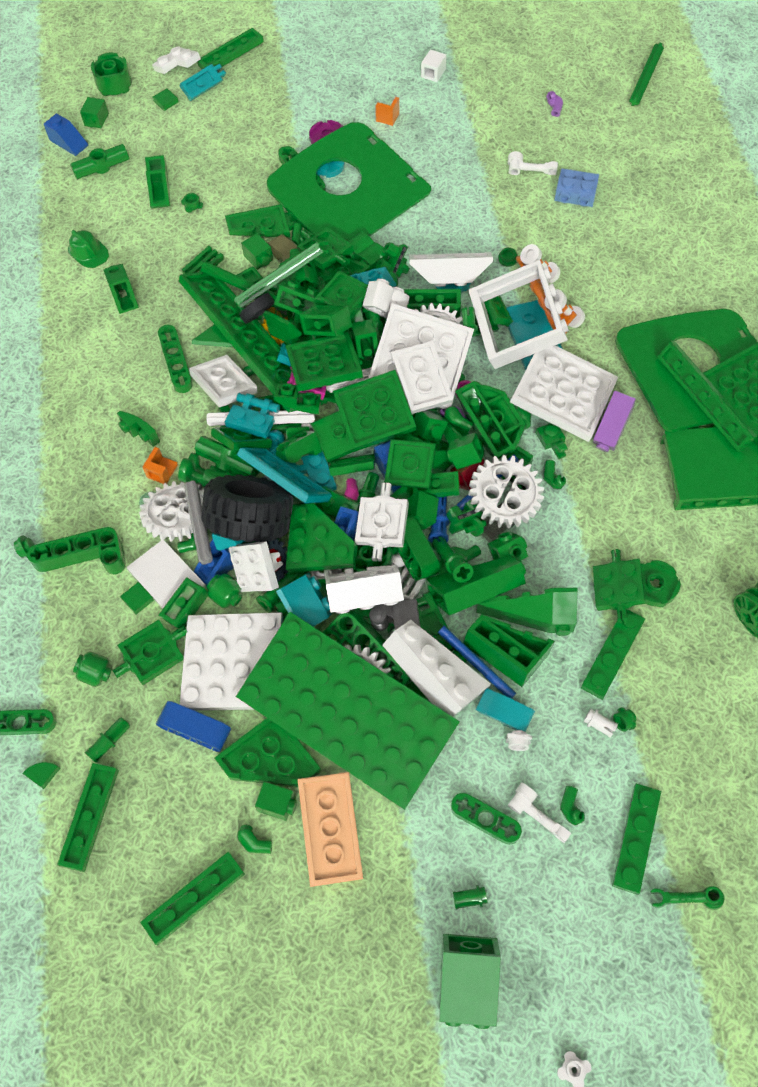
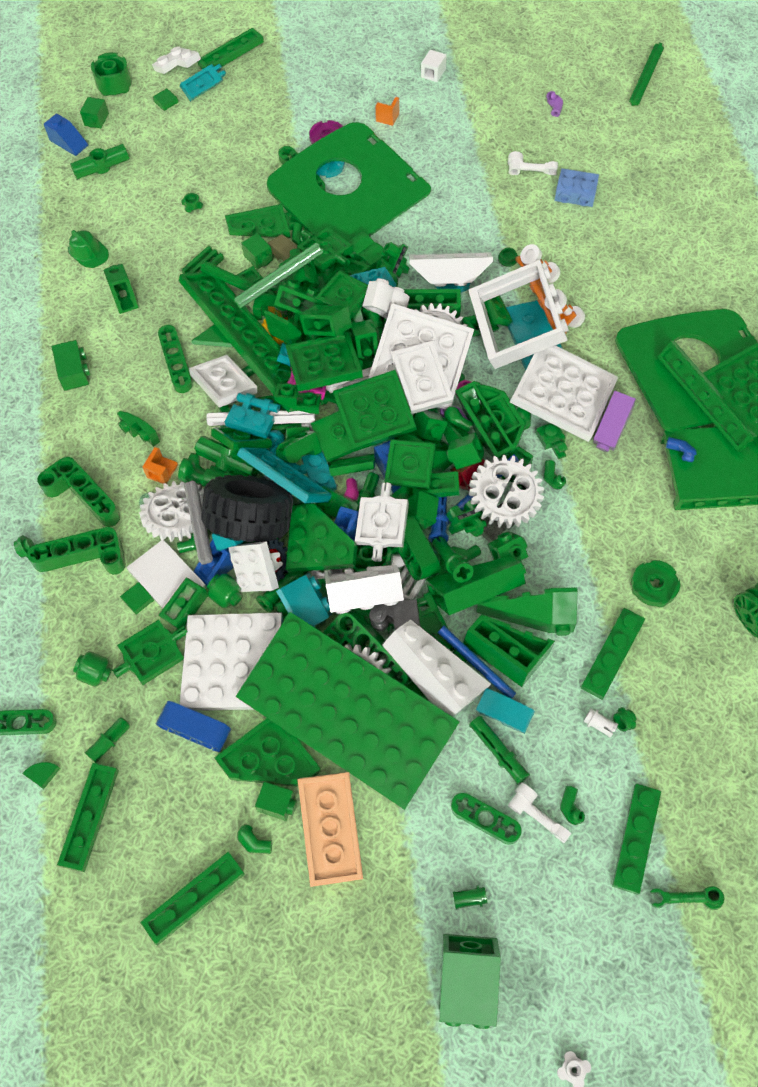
(63, 480): none -> green beam
(70, 365): none -> green brick
(157, 181): green slope -> none
(256, 308): black tyre -> none
(469, 320): green pin -> none
(499, 750): none -> green pin
(518, 740): white plate -> none
(619, 585): green plate -> none
(682, 446): none -> blue arm

